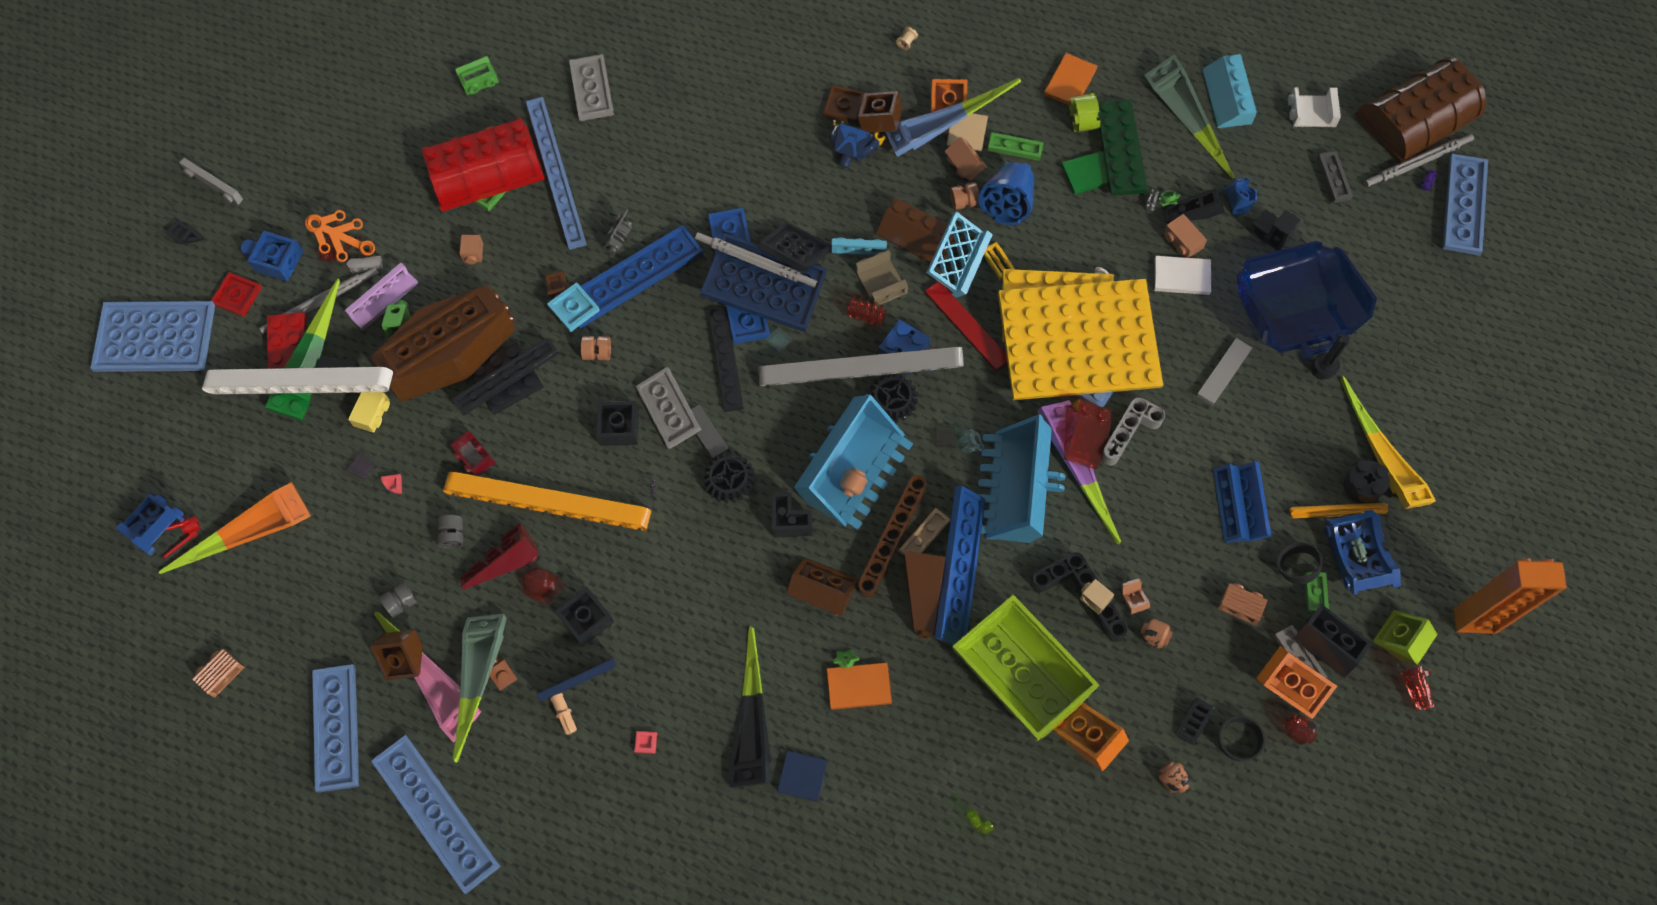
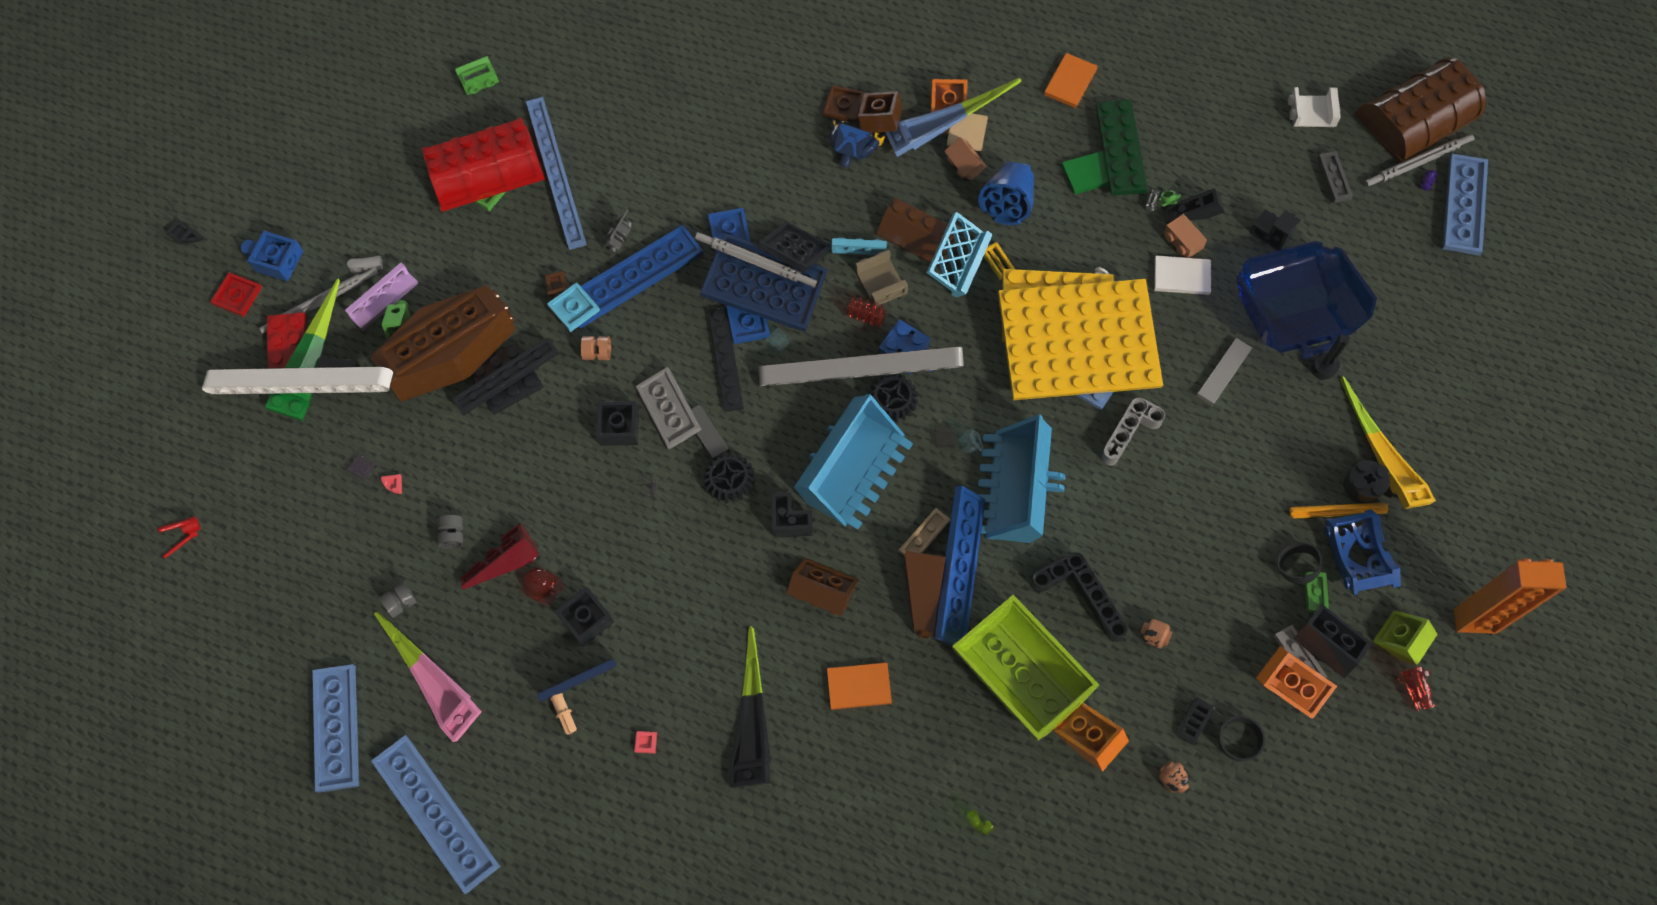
(153, 336): medium blue plate -> none
(155, 524): blue fence -> none
(217, 672): nougat brick -> none
(227, 192): light grey plate -> none
(273, 513): orange plate -> none
(331, 255): clear red plant -> none
(336, 234): orange plant -> none
(369, 410): light yellow piece -> none
(398, 654): reddish brown slope -> none
(471, 248): nougat brick -> none
(472, 453): dark red window -> none
(480, 647): sand green plate -> none
(502, 674): dark orange bracket -> none
(548, 500): light orange beam -> none
(591, 87): light grey plate -> none
(802, 776): dark blue tile -> none
(845, 659): bright green plate -> none
(853, 482): nougat head -> none
(888, 544): reddish brown beam -> none
(907, 37): tan bush -> none
(964, 196): nougat wheel -> none
(967, 325): red tile -> none
(1015, 146): bright green plate -> none
(1055, 417): medium lavender plate -> none
(1085, 112): lime brick -> none
(1086, 433): clear red slope -> none
(1096, 596): tan brick -> none
(1134, 596): nougat bracket -> none
(1176, 90): sand green plate -> none
(1229, 92): medium azure slope -> none
(1240, 196): blue hair -> none
(1242, 502): blue slope -> none
(1242, 603): nougat brick -> none
(1300, 729): clear red head -> none
(1359, 550): sand green piece -> none

